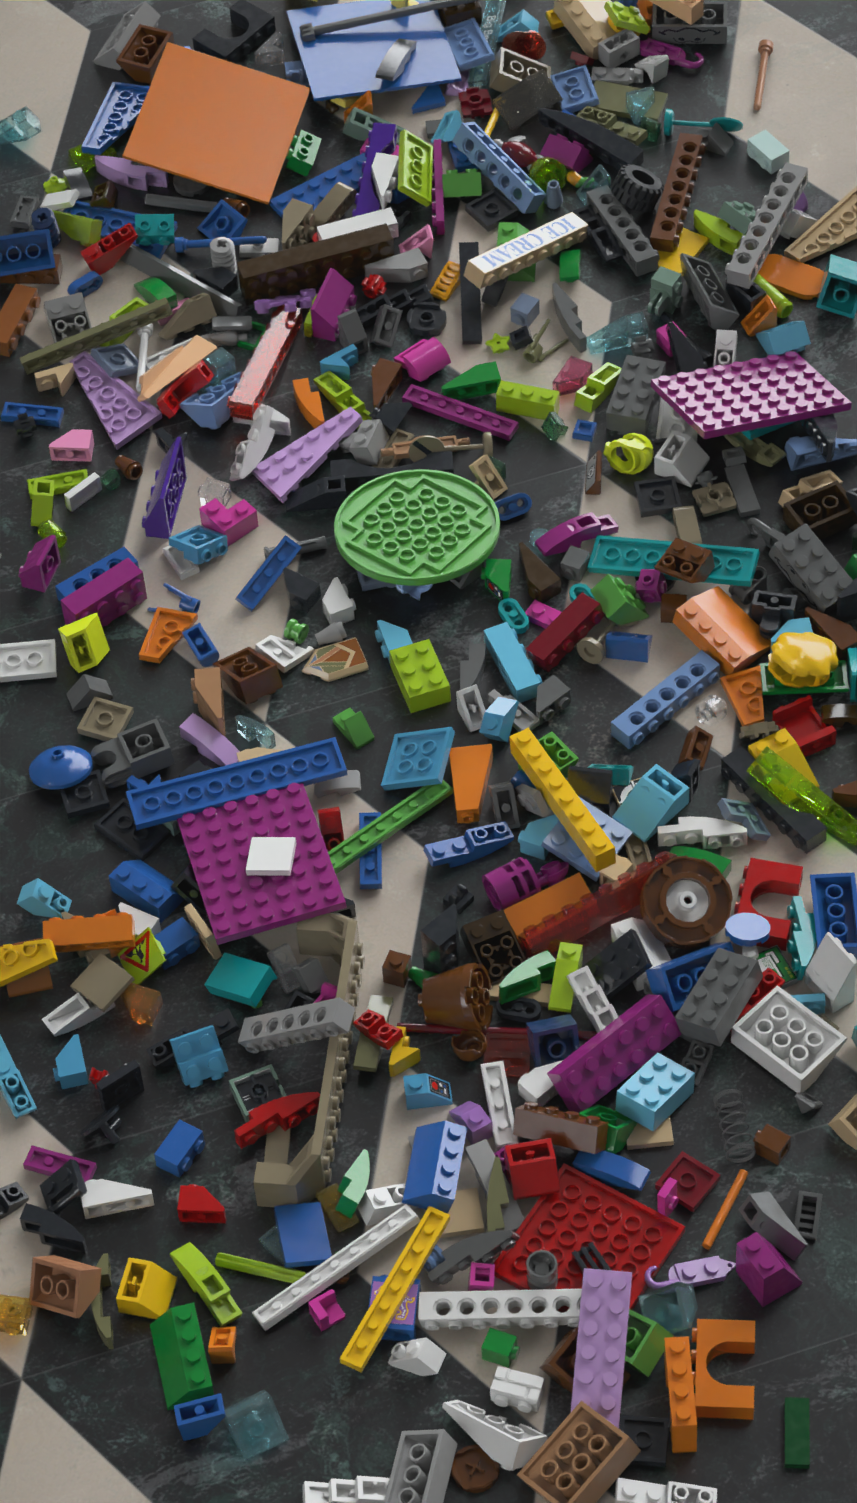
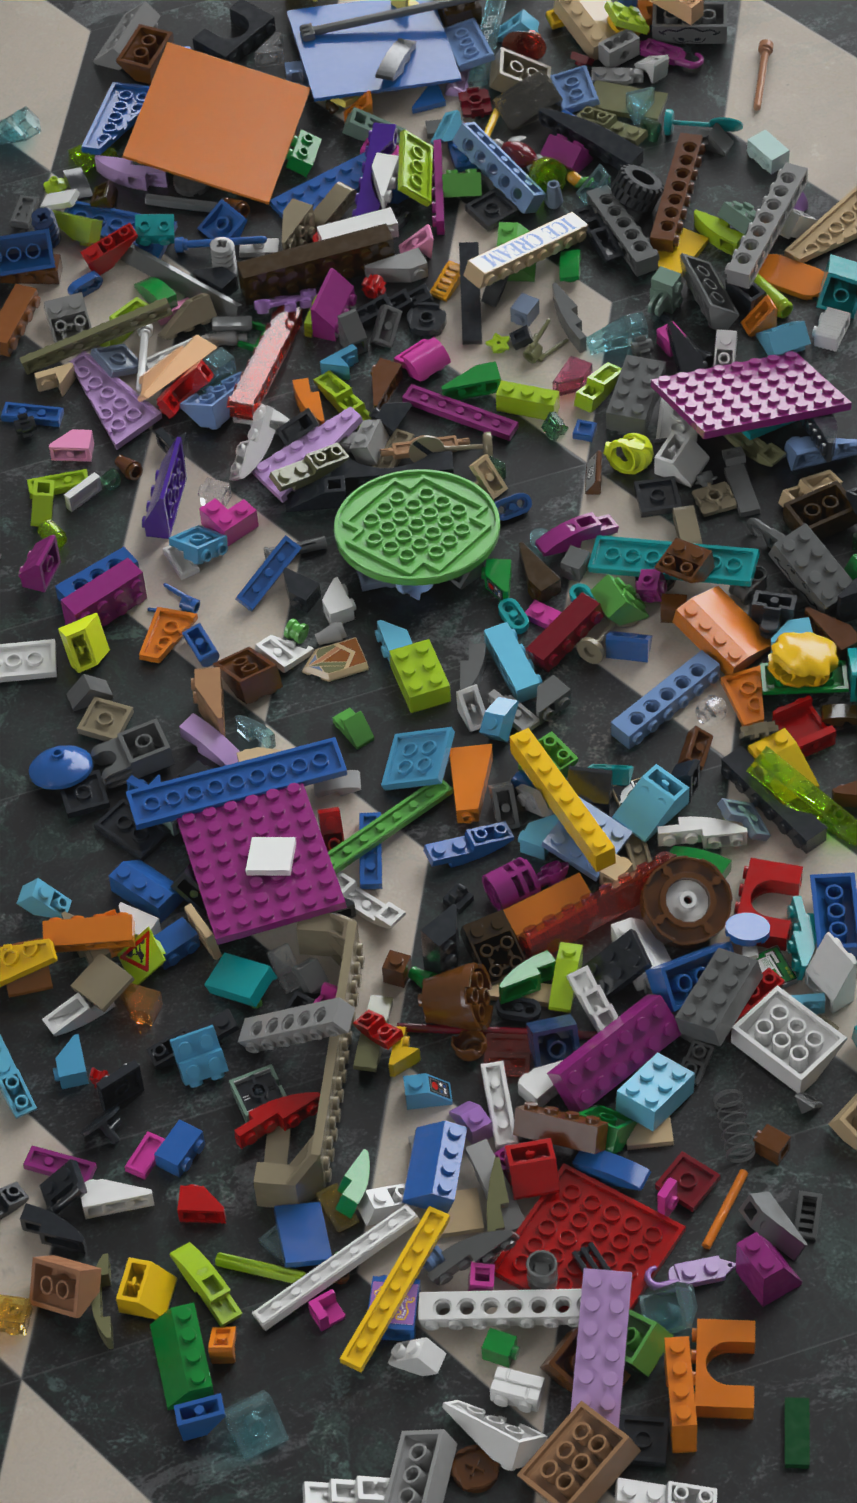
(143, 1158): none -> dark pink tile
(297, 427): none -> black slope
(310, 469): none -> olive slope
(368, 906): none -> white slope
(831, 328): none -> white brick

